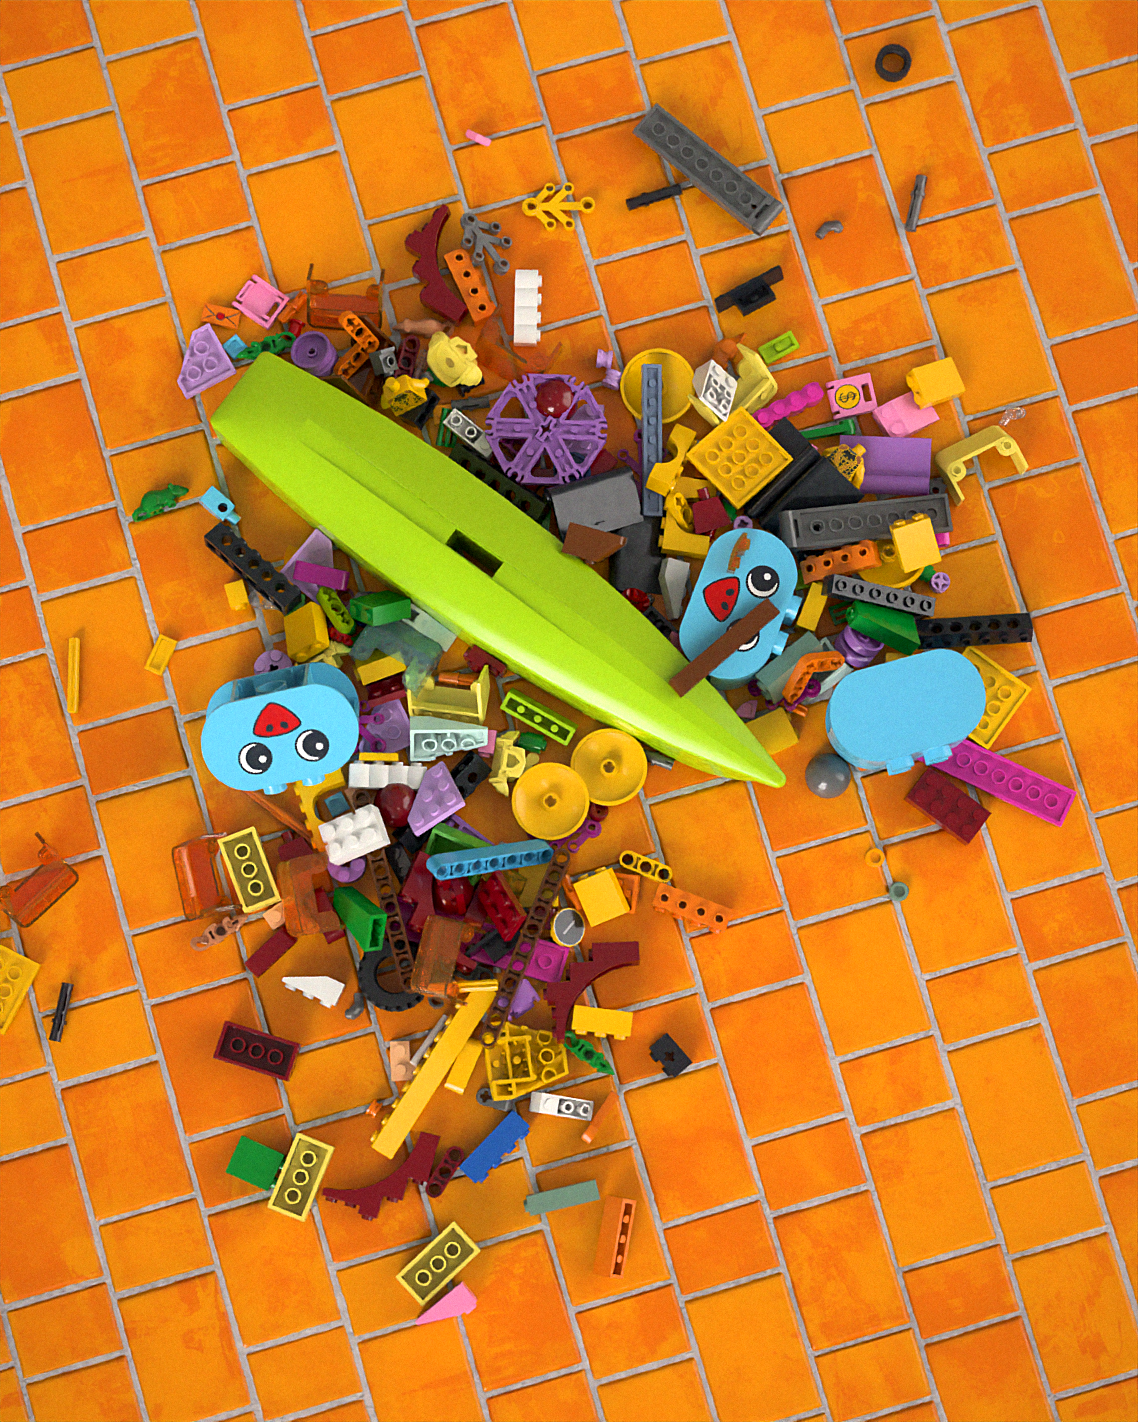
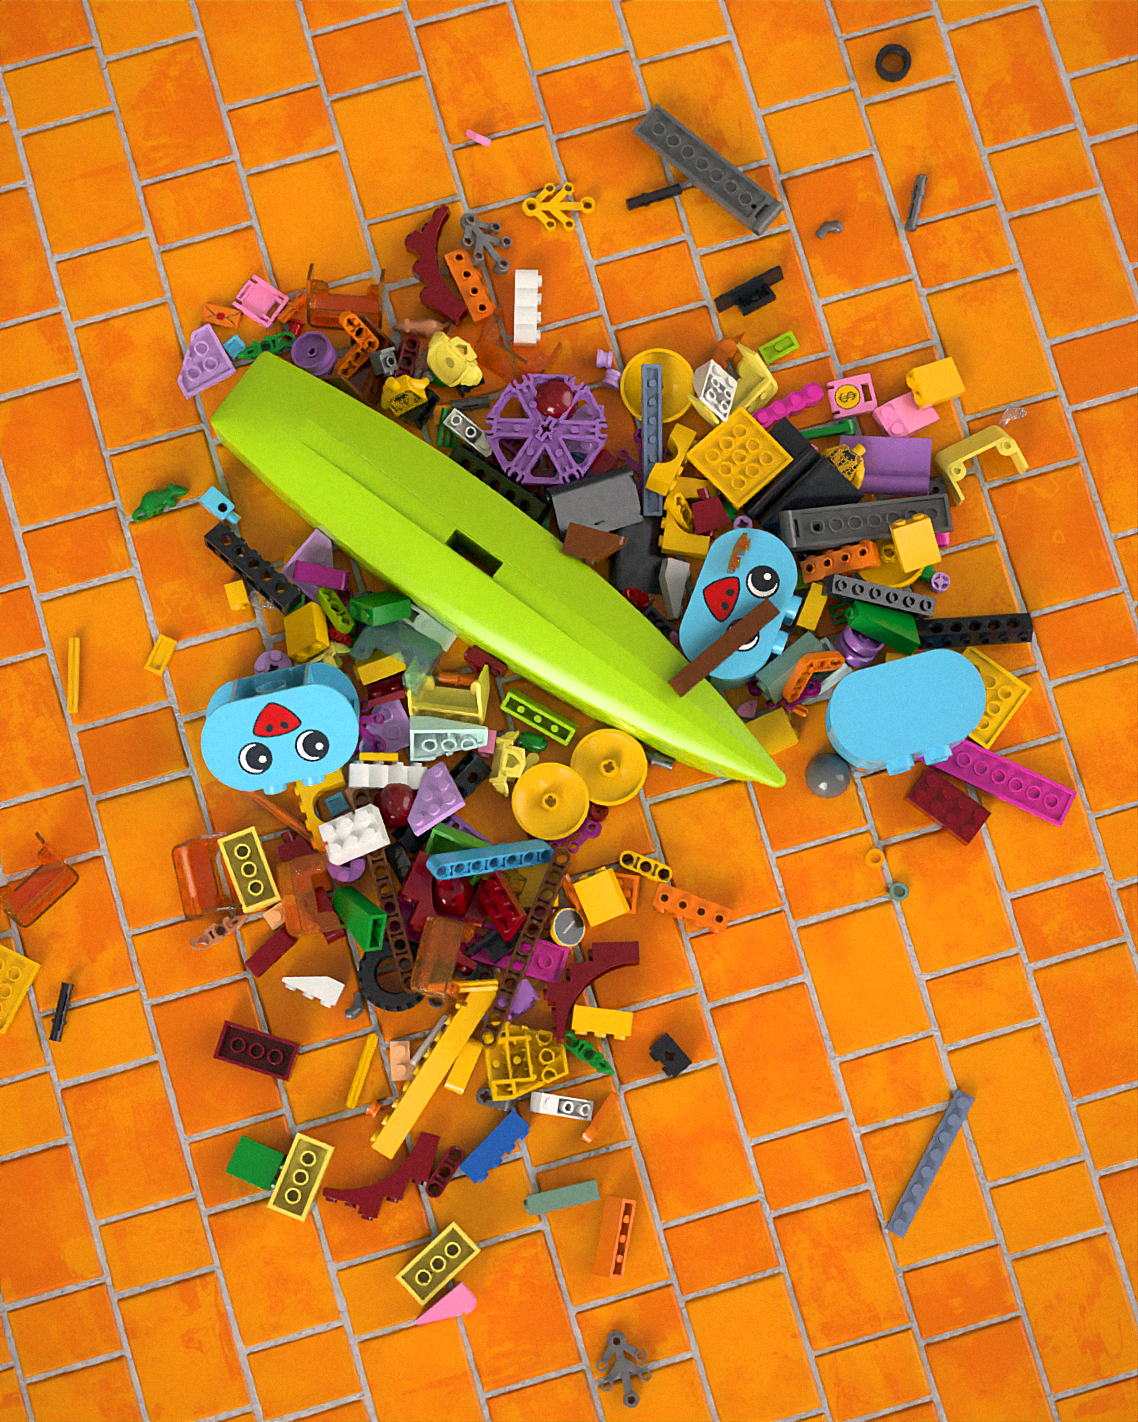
(362, 1070): none -> yellow axle
(622, 1365): none -> flat silver plant
(930, 1163): none -> sand blue plate

